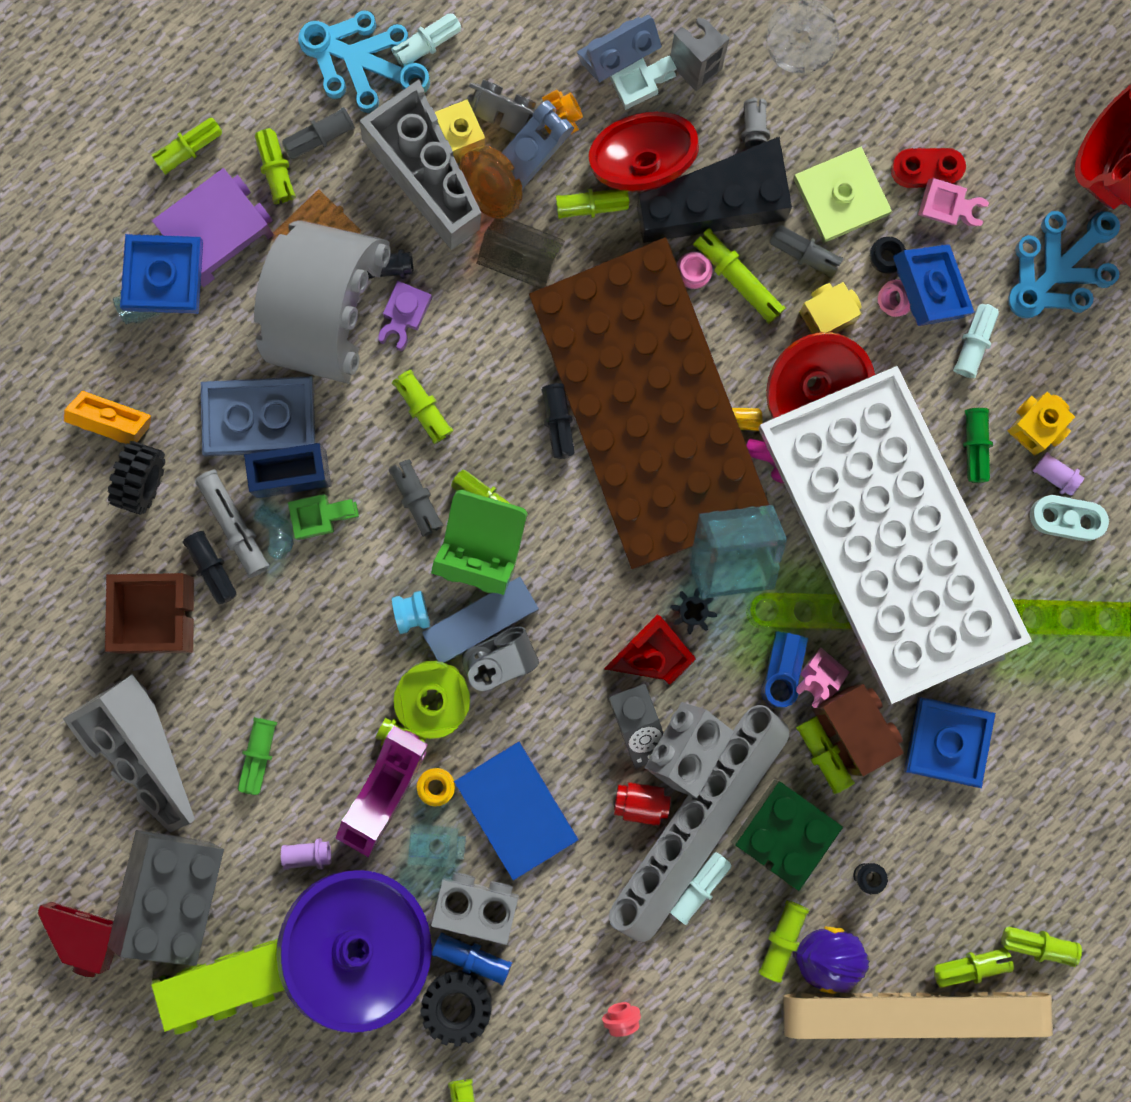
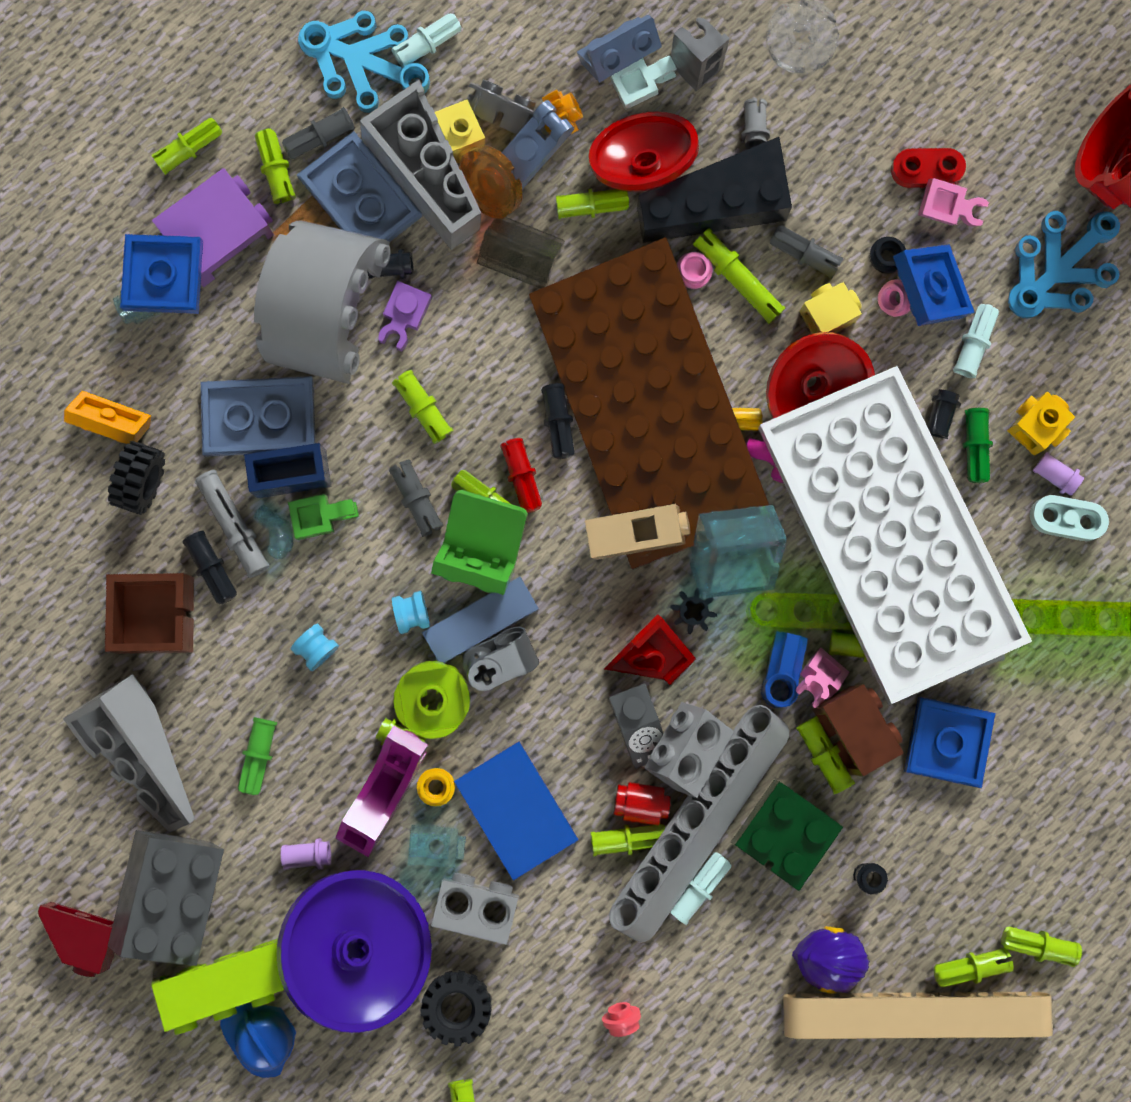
(260, 1038): none -> blue piece
(314, 647): none -> medium azure wheel
(359, 191): none -> sand blue tile
(471, 958): blue pin -> none
(521, 474): none -> red axle
(625, 839): none -> lime axle
(637, 531): none -> tan brick
(783, 941): lime pin -> none
(842, 194): yellowish green plate -> none
(846, 645): none -> lime pin
(942, 413): none -> black pin

